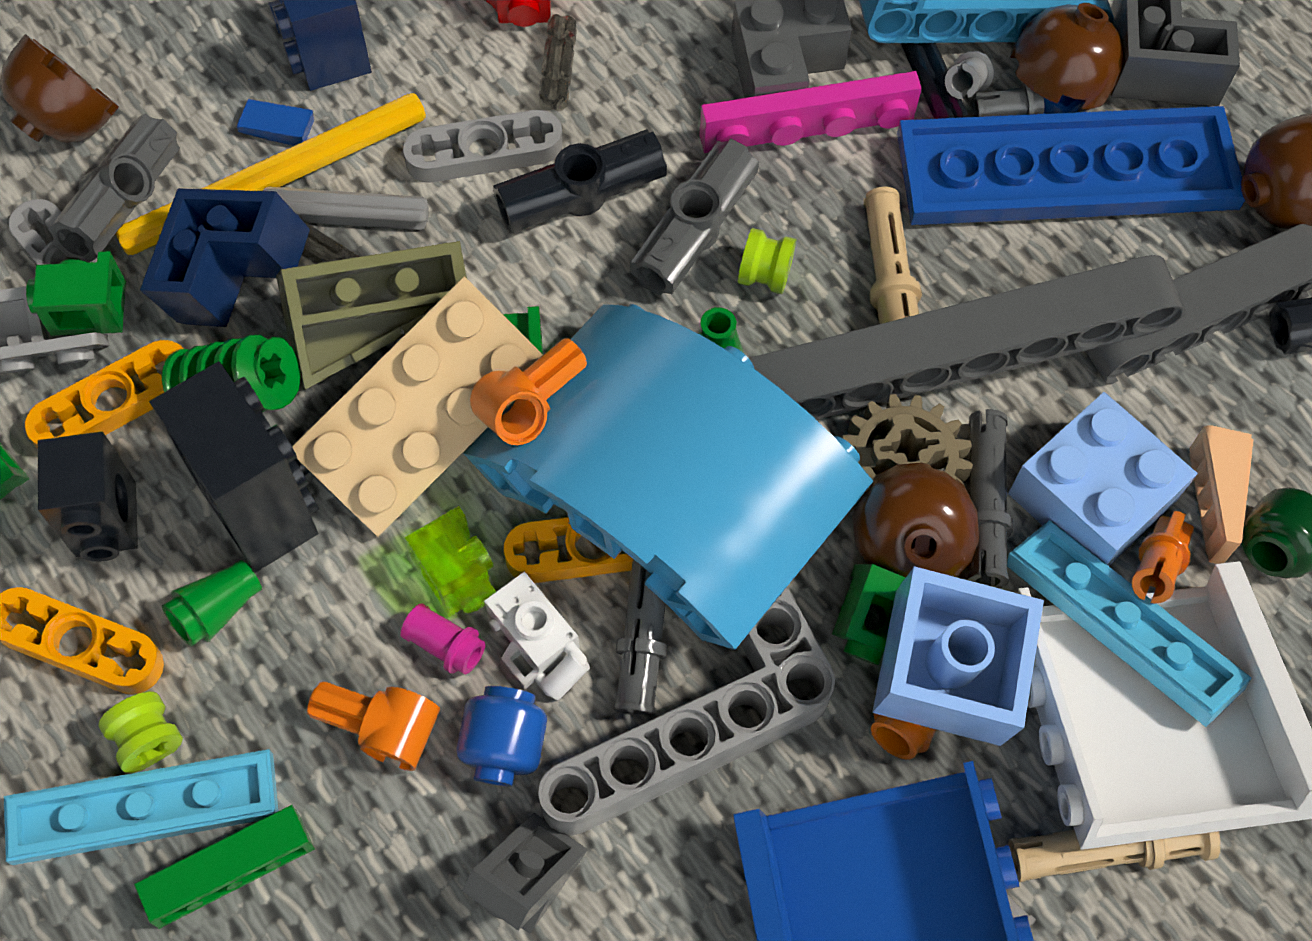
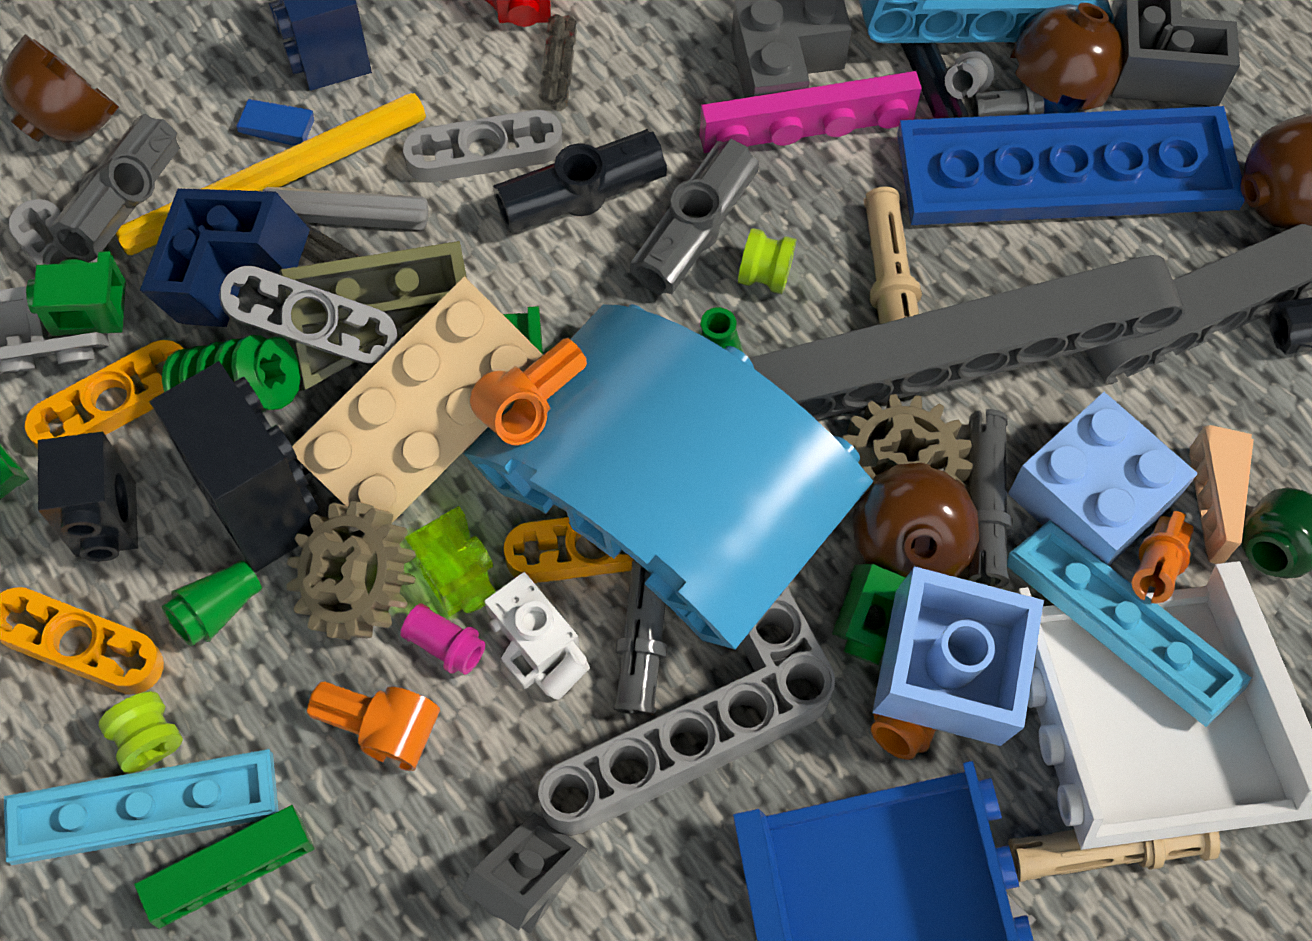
(268, 287): none -> light grey beam
(351, 570): none -> dark tan gear
(501, 735): blue head -> none

